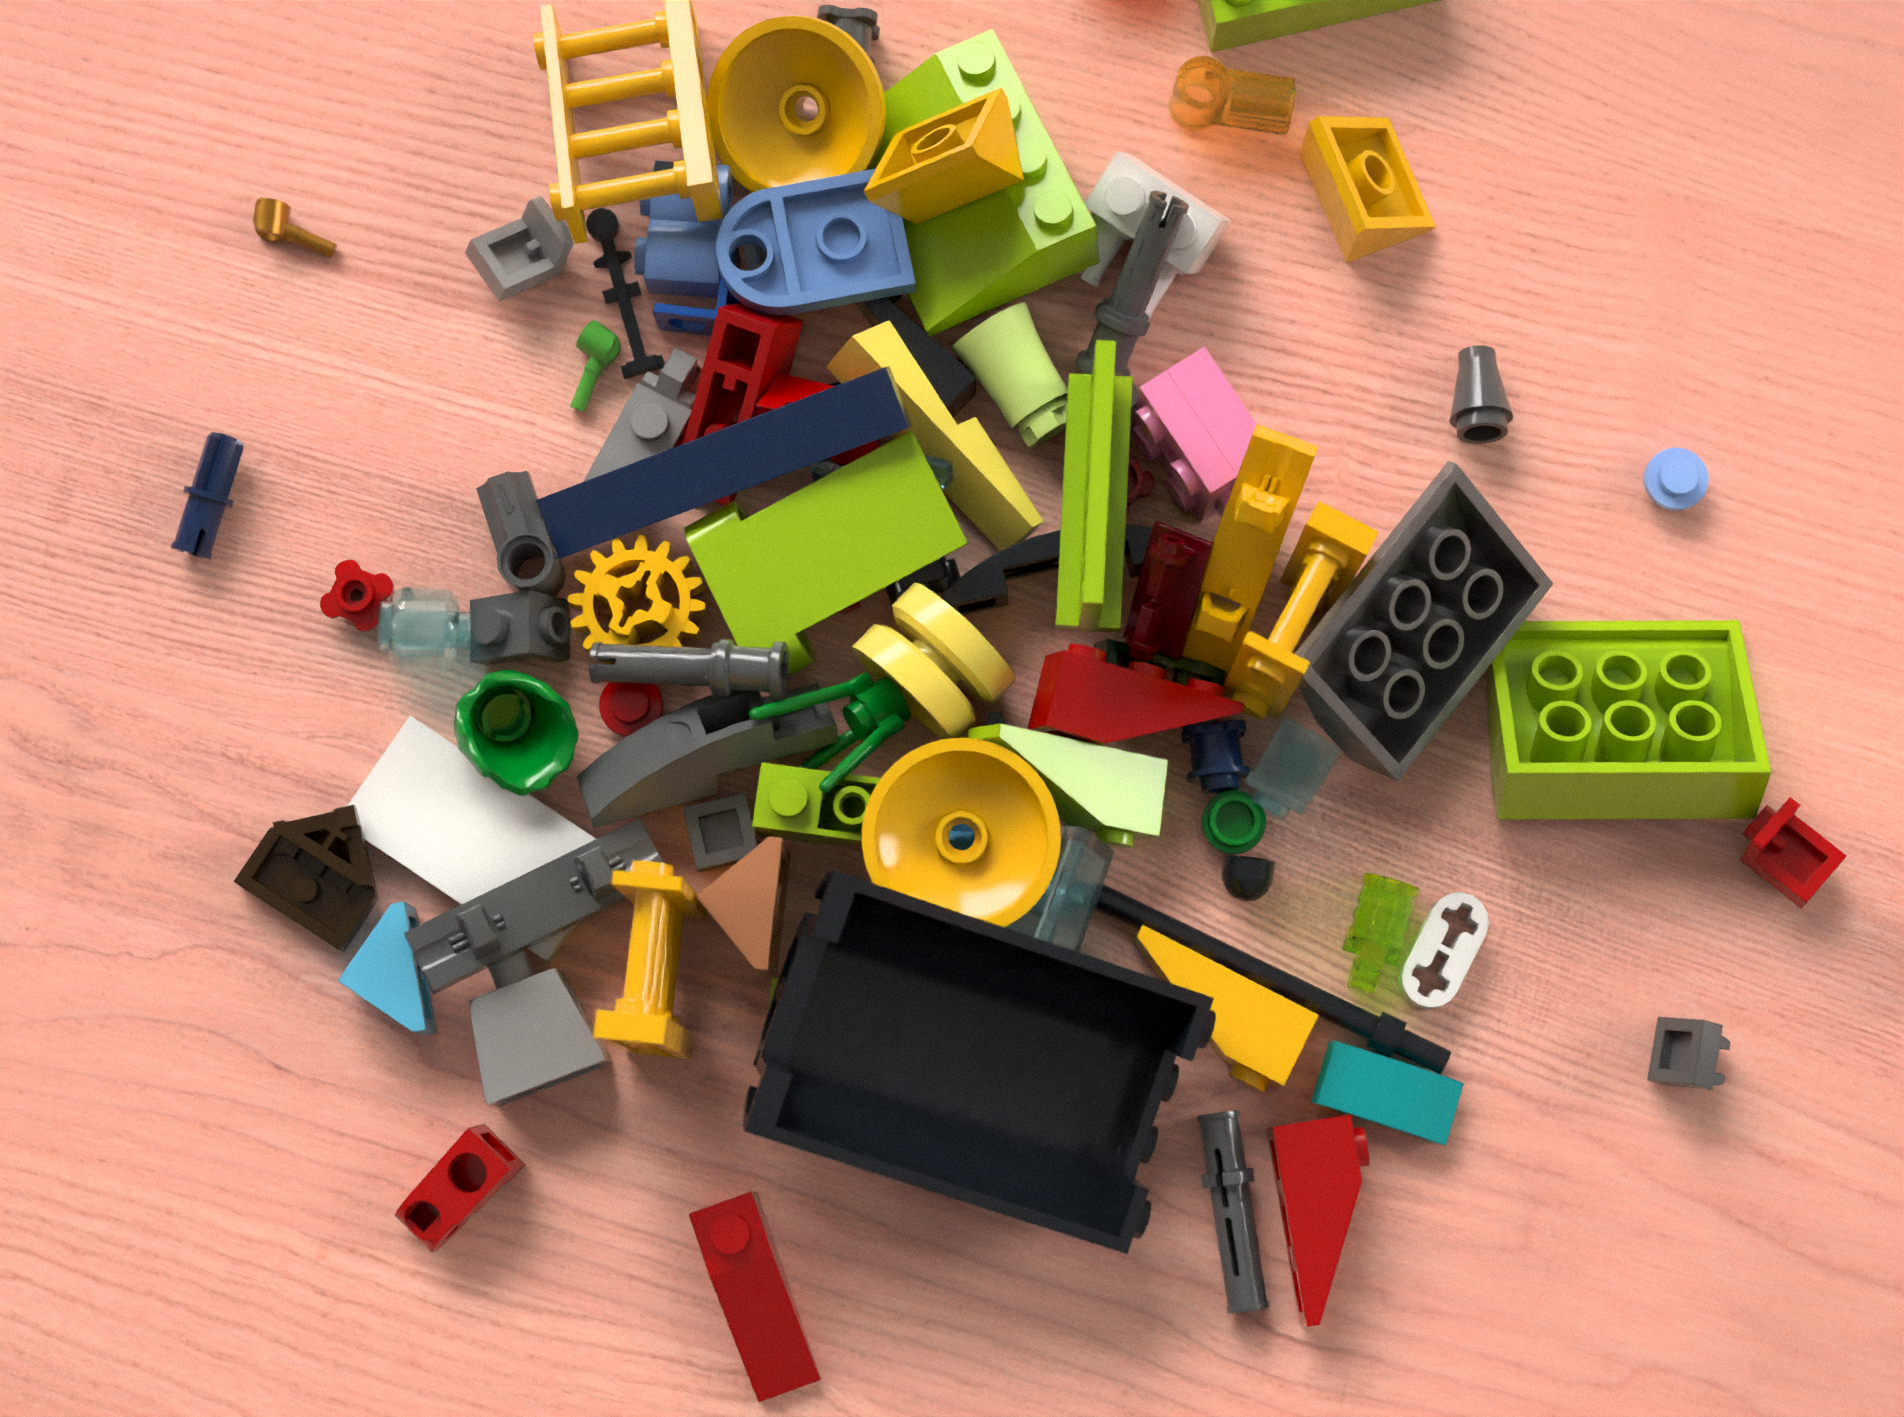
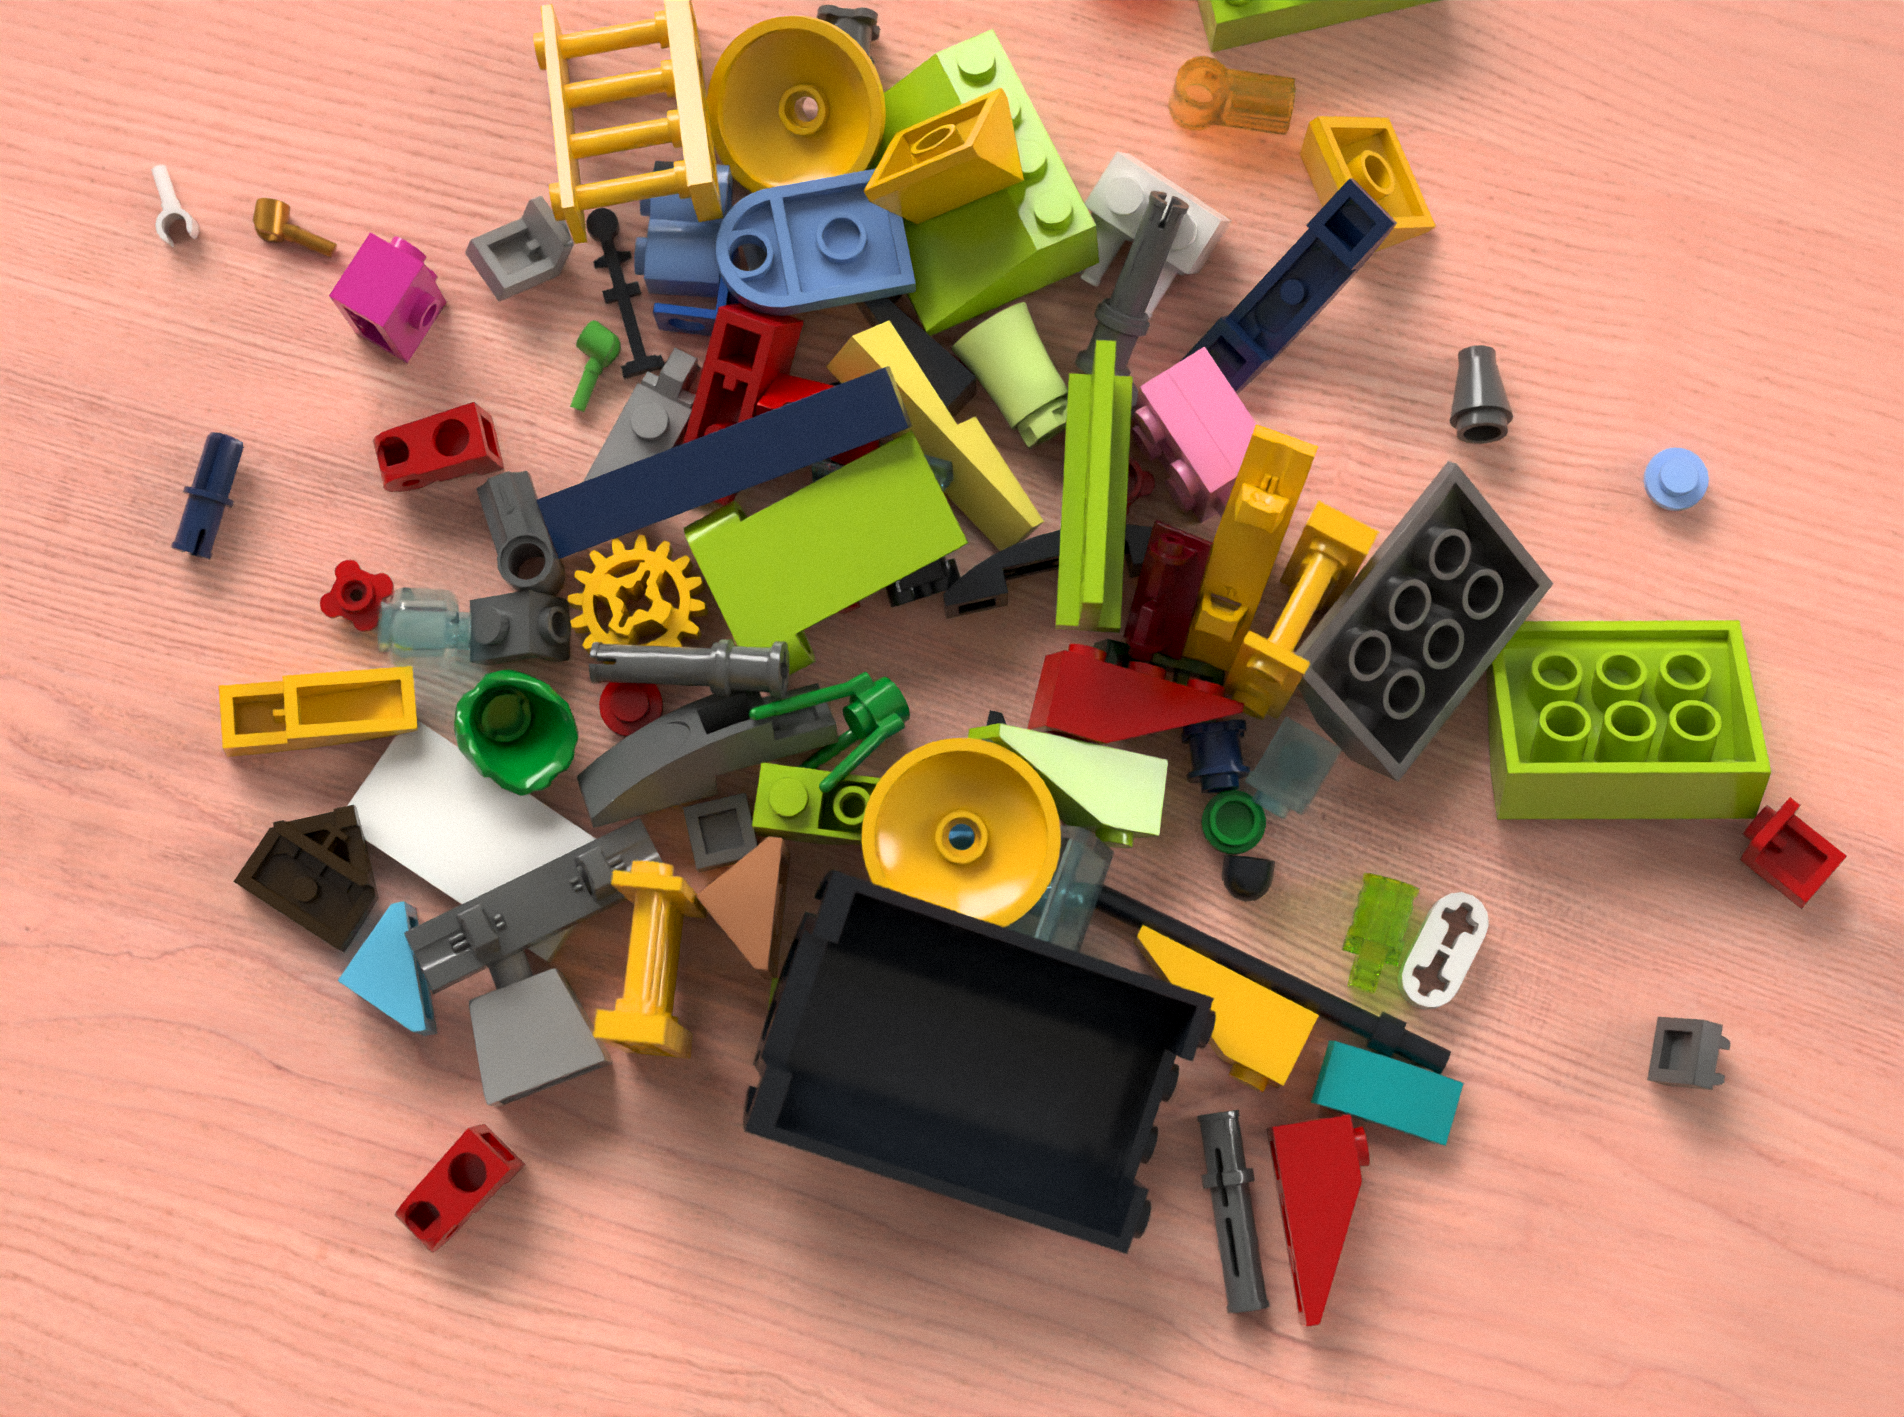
(171, 207): none -> white hand
(317, 710): none -> yellow slope
(389, 295): none -> dark pink brick
(438, 448): none -> red leg
(755, 1295): red slope -> none
(939, 659): light yellow wheel -> none
(1298, 285): none -> dark blue slope

